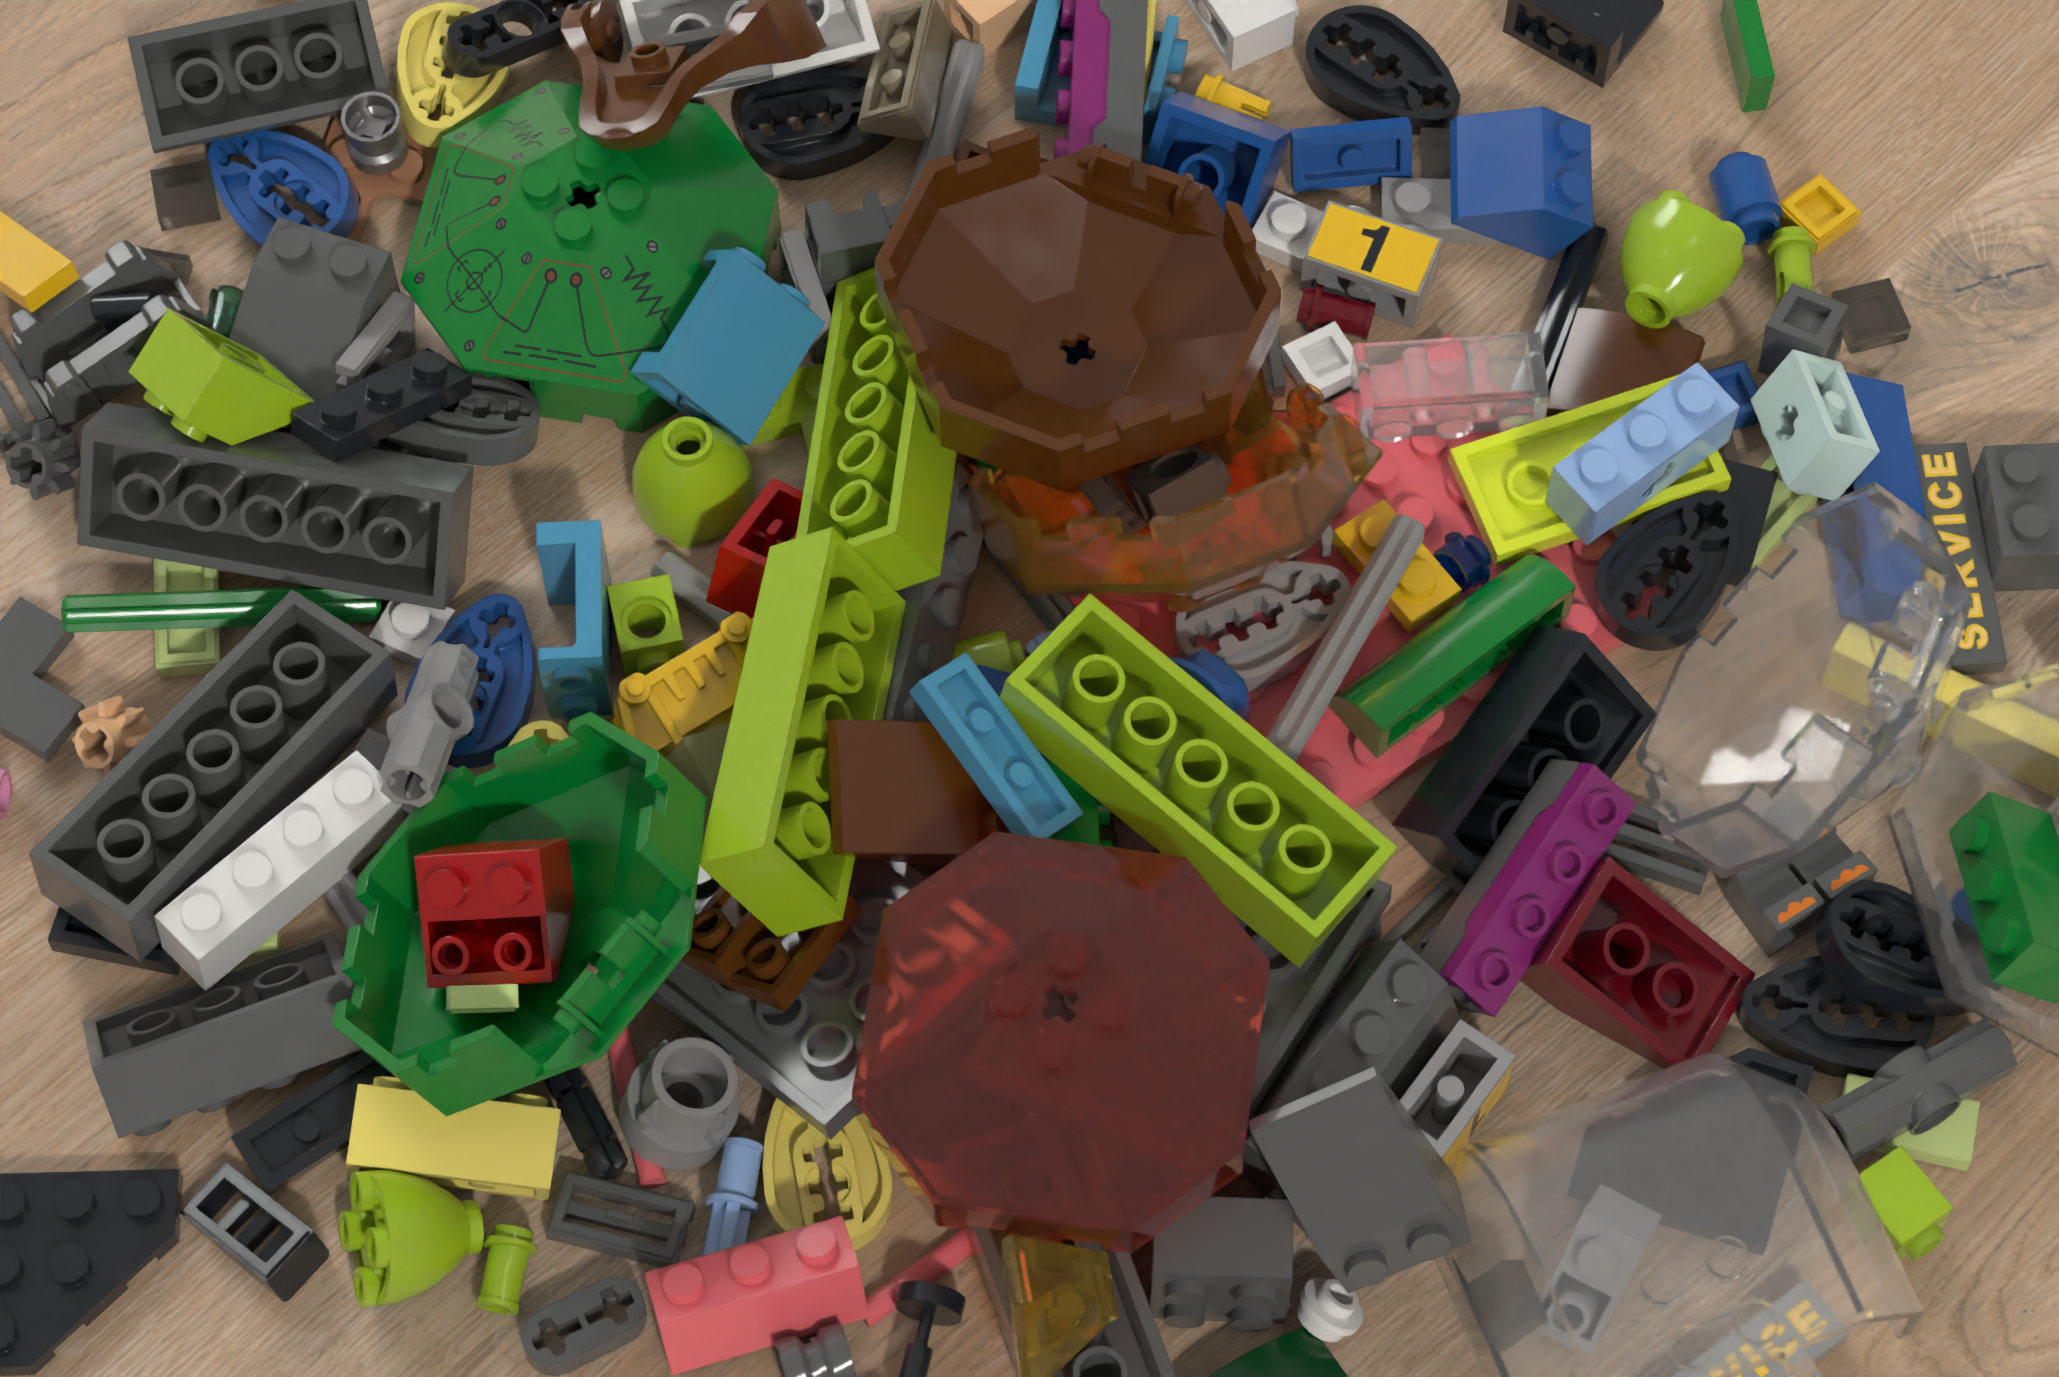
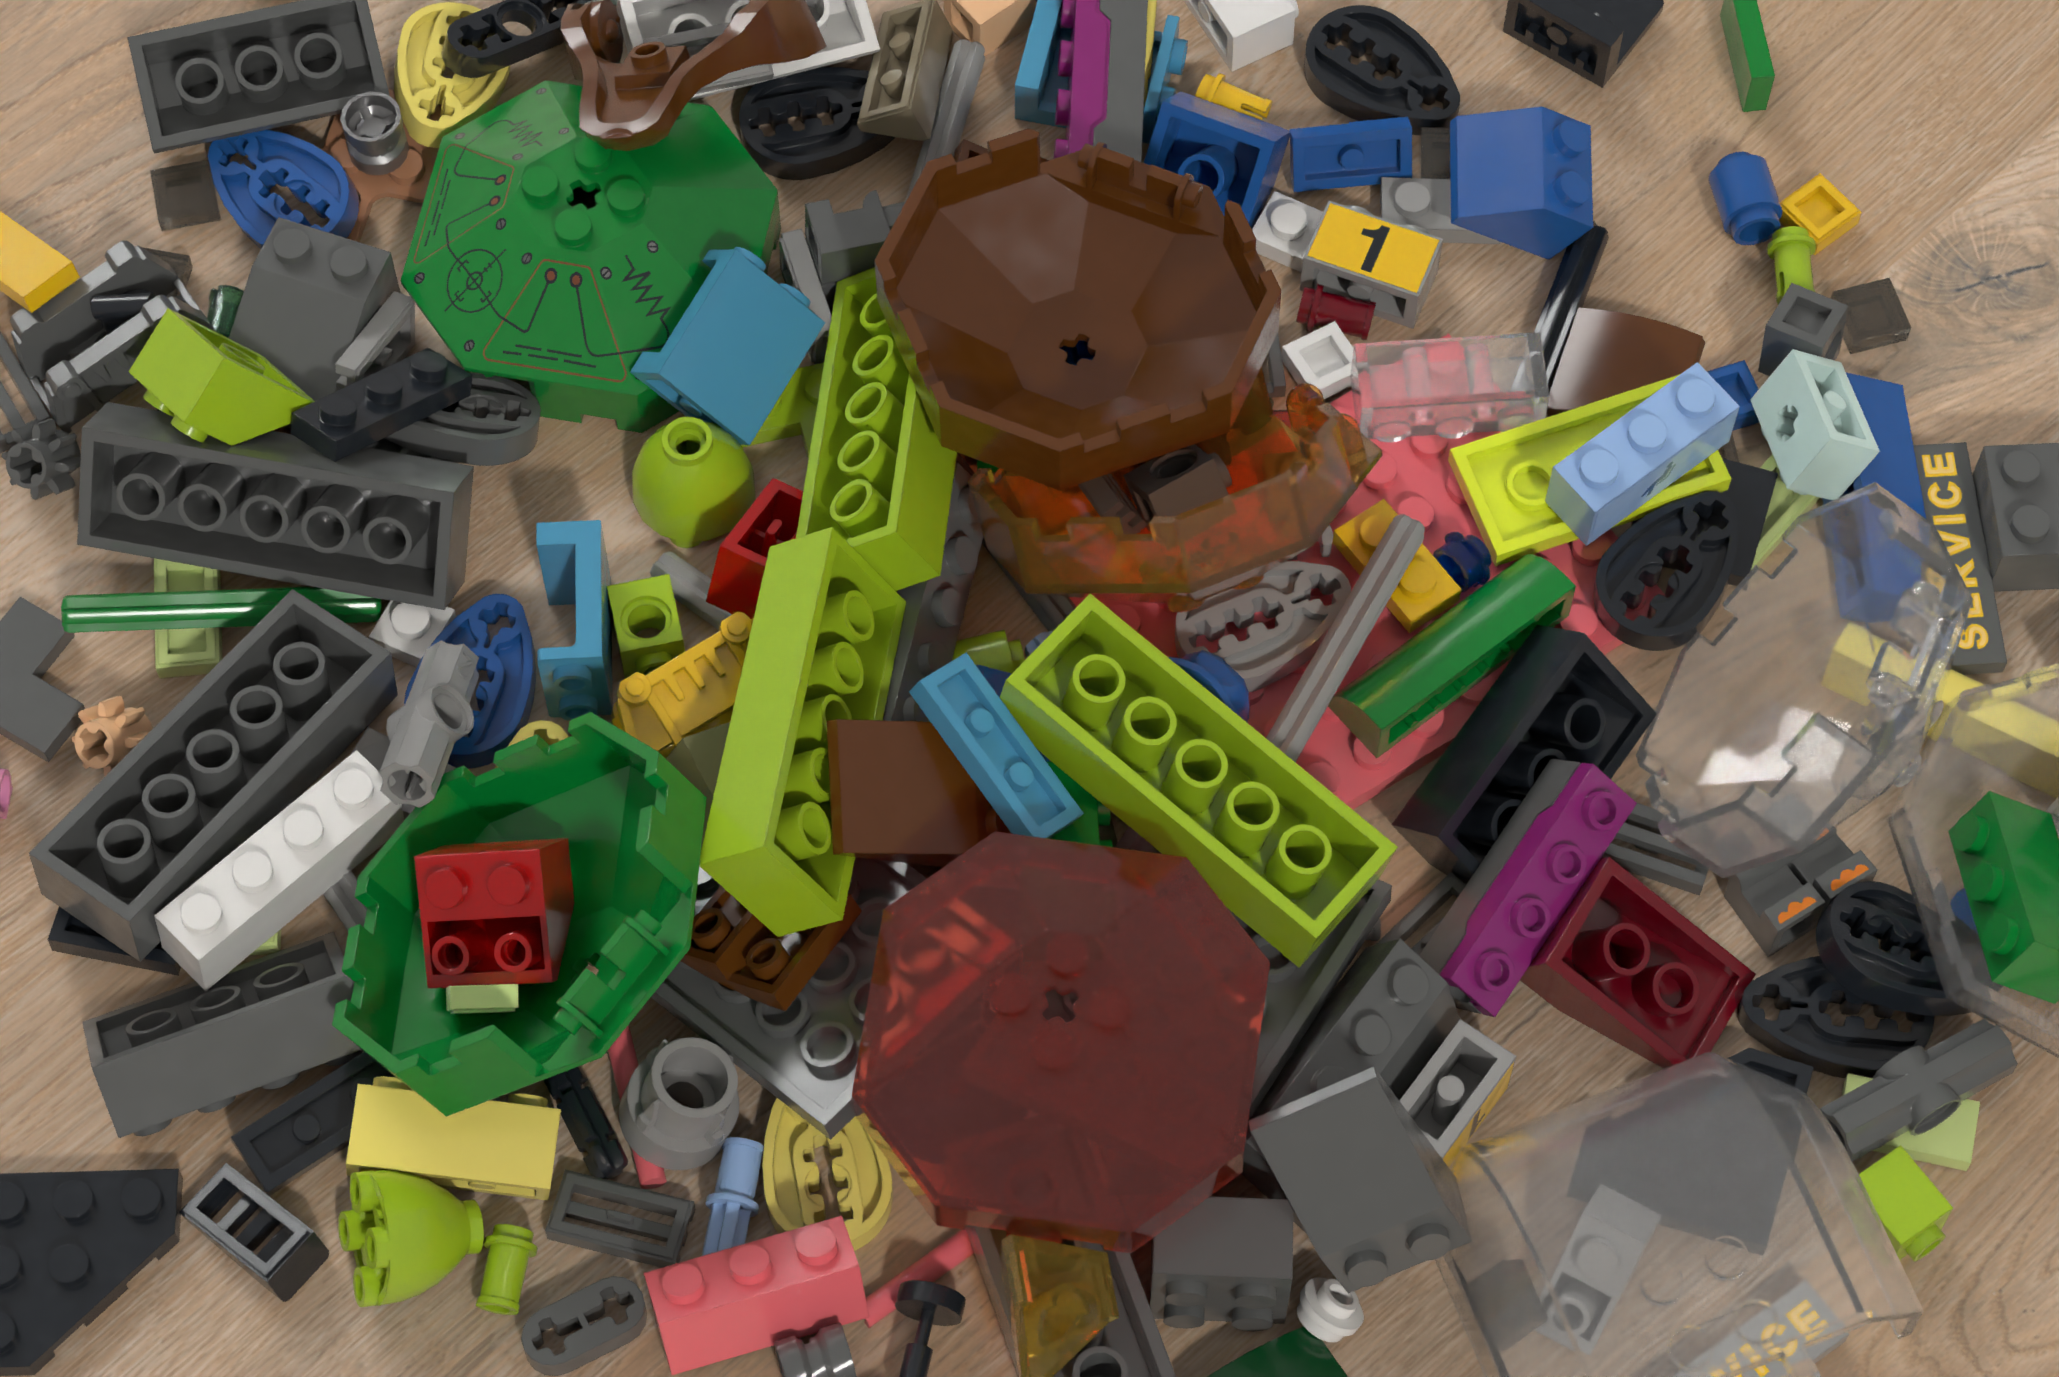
(1677, 259): lime piece -> none

